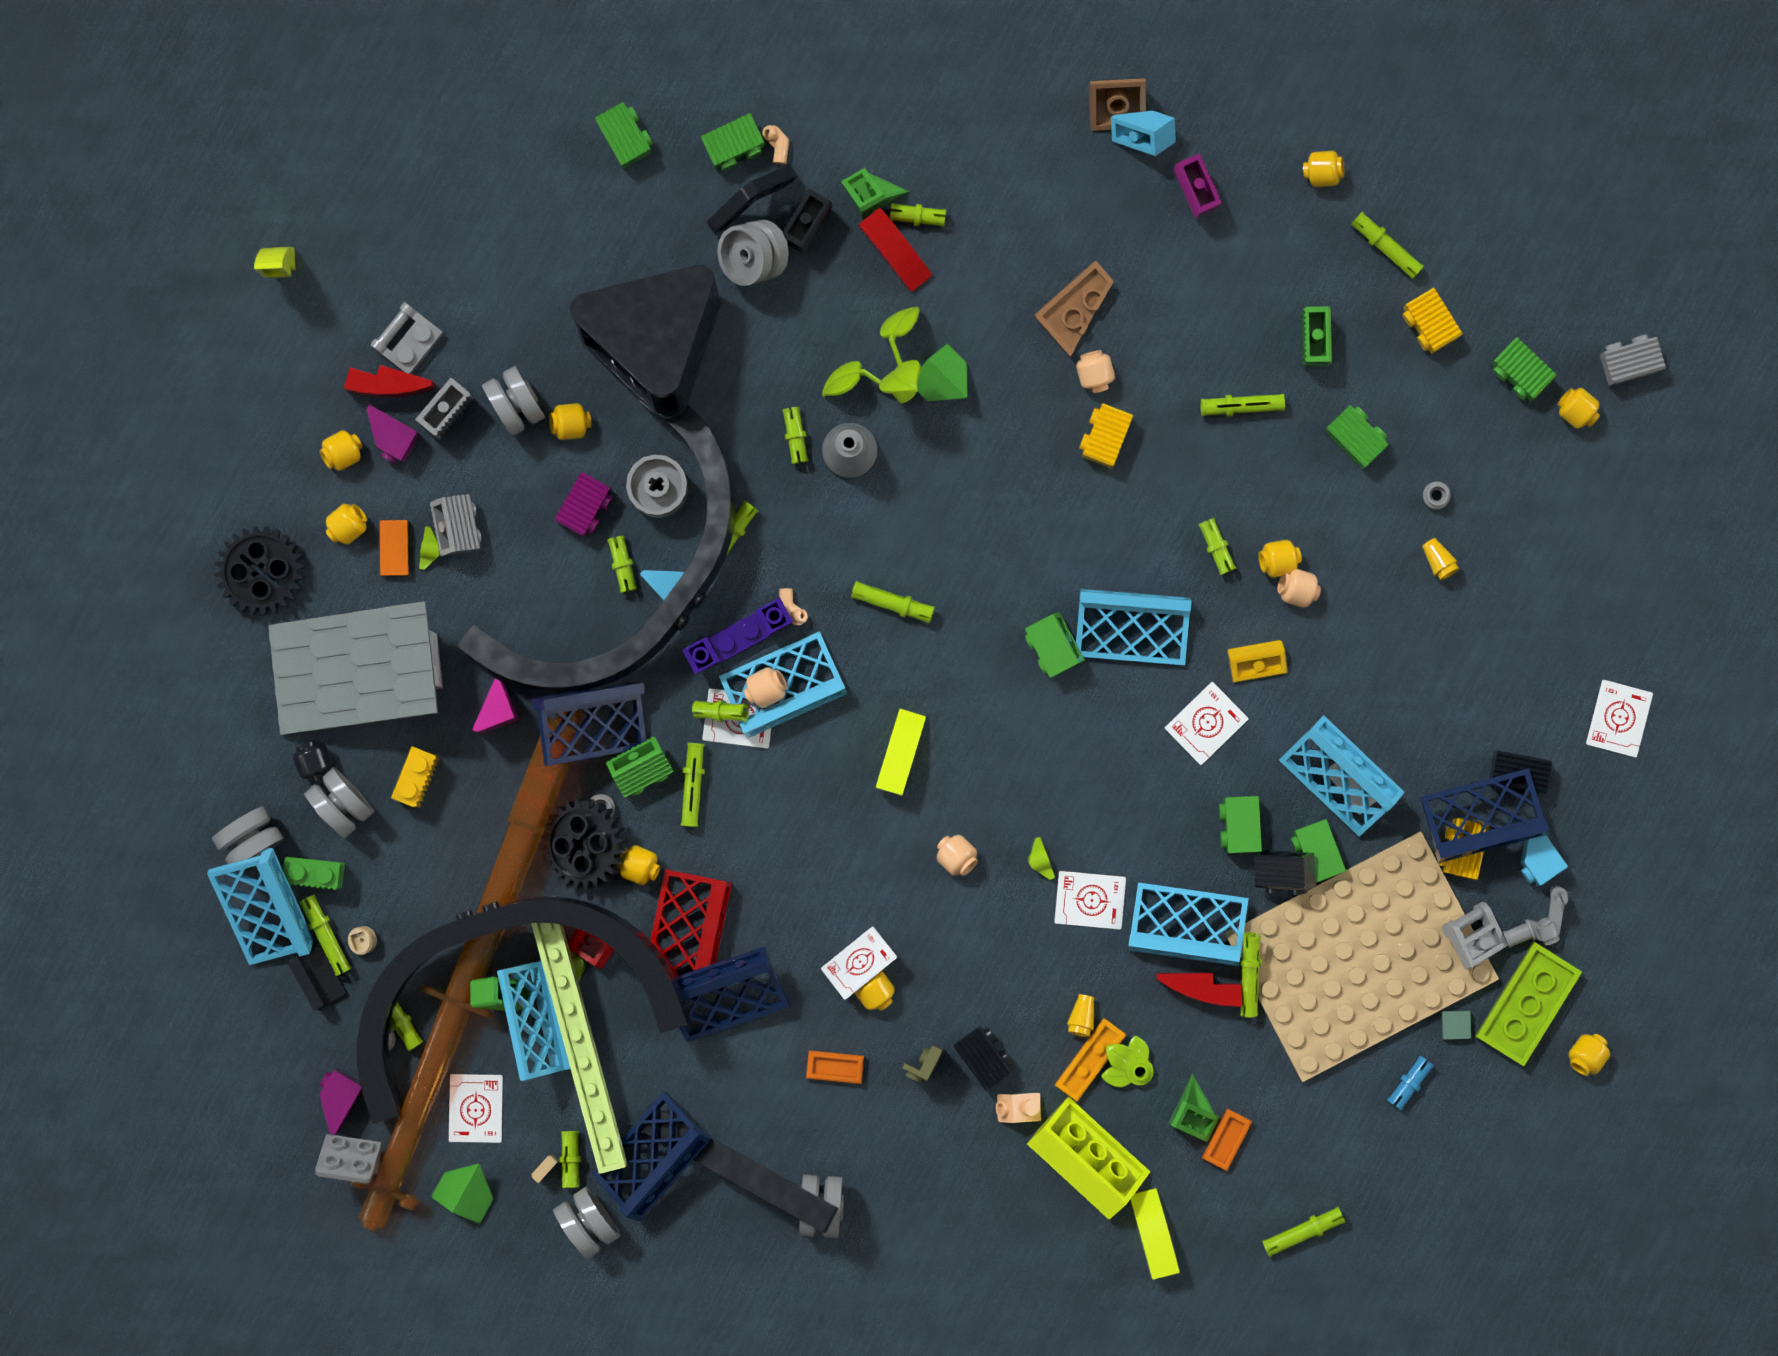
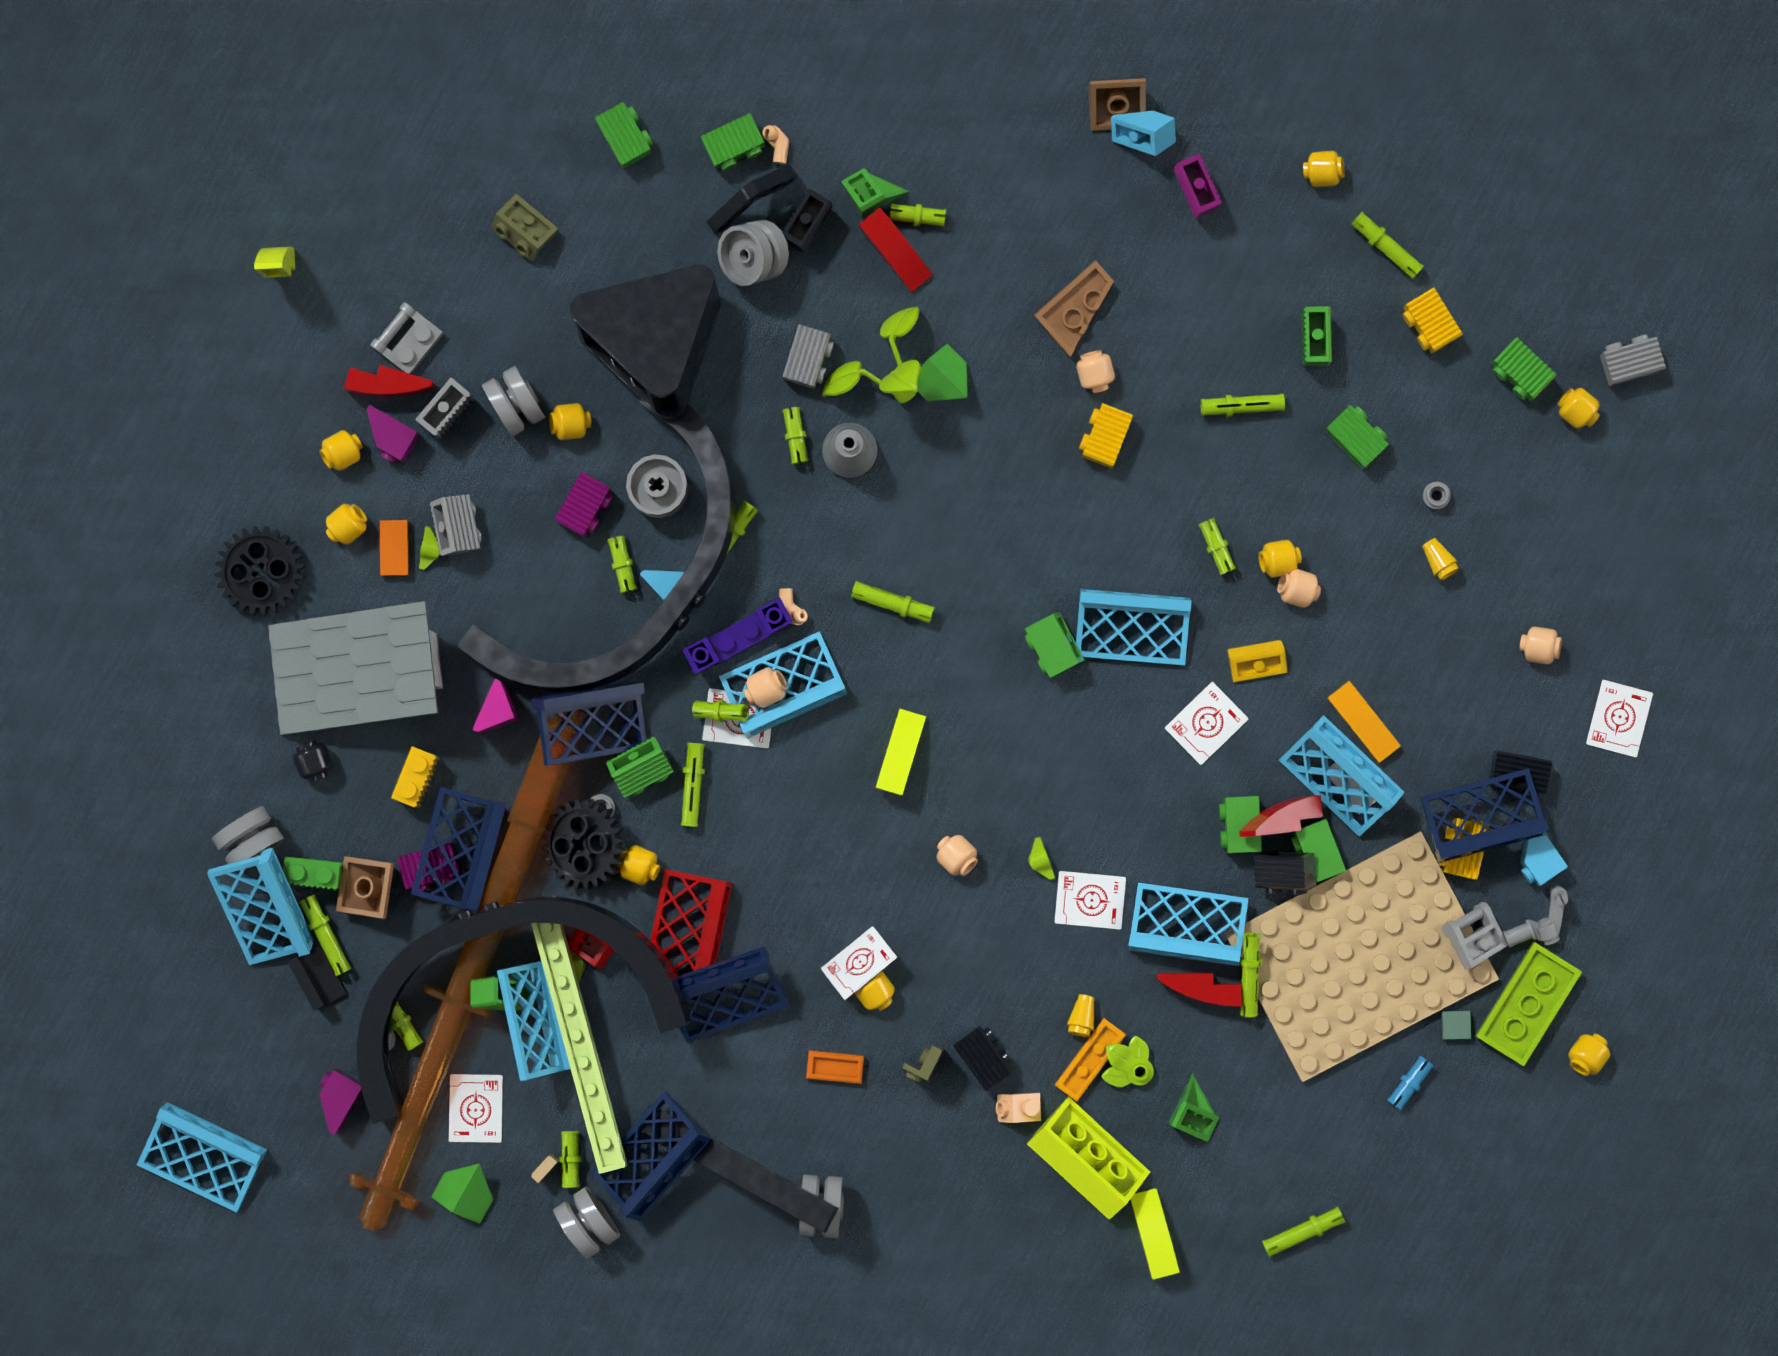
(208, 1134): none -> medium azure fence
(335, 806): light grey wheel -> none
(348, 1159): light grey bracket -> none
(362, 940): tan tile -> none
(365, 887): none -> medium nougat slope
(409, 863): none -> magenta brick
(481, 856): none -> dark blue fence
(523, 227): none -> olive bracket
(807, 357): none -> light grey brick
(1226, 1139): orange tile -> none
(1284, 816): none -> slope
(1363, 721): none -> light orange tile
(1541, 645): none -> light nougat head

